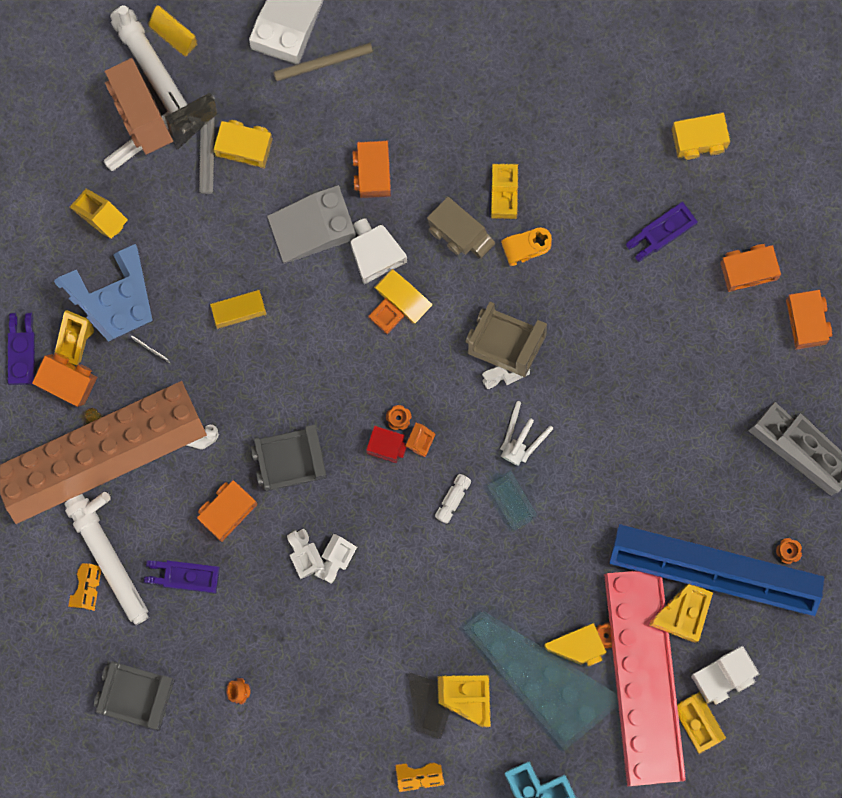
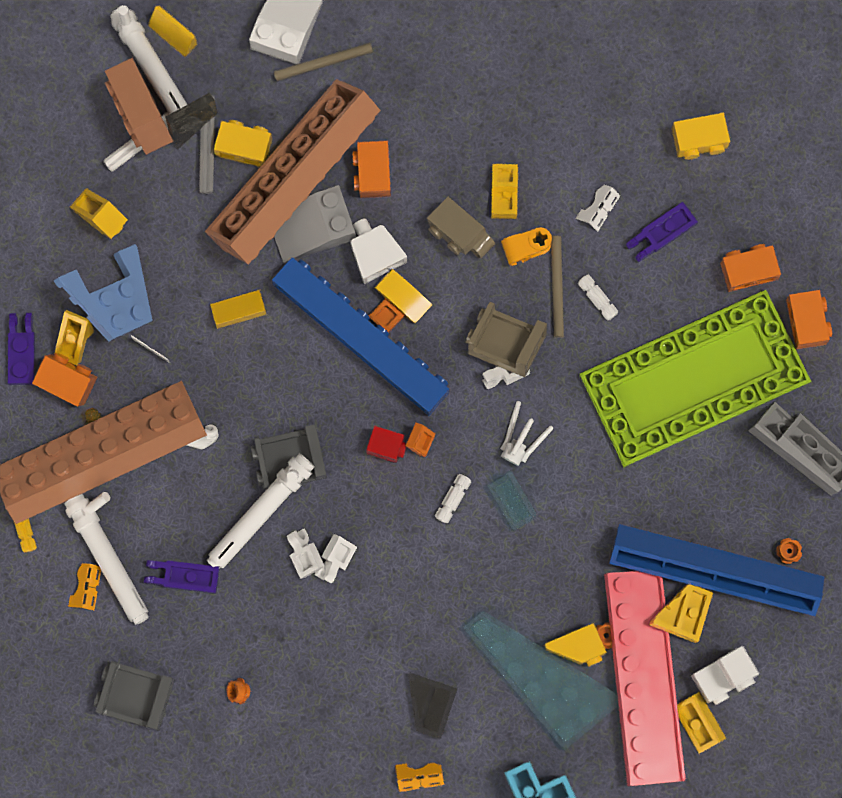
(25, 534): none -> yellow axle
(226, 510): orange brick -> none
(287, 481): none -> white cylinder
(292, 171): none -> nougat brick
(361, 336): none -> blue brick
(395, 424): orange plate -> none
(466, 697): yellow wing -> none
(557, 287): none -> dark tan bar
(598, 297): none -> white axle
(600, 195): none -> white piece
(694, 378): none -> lime tile

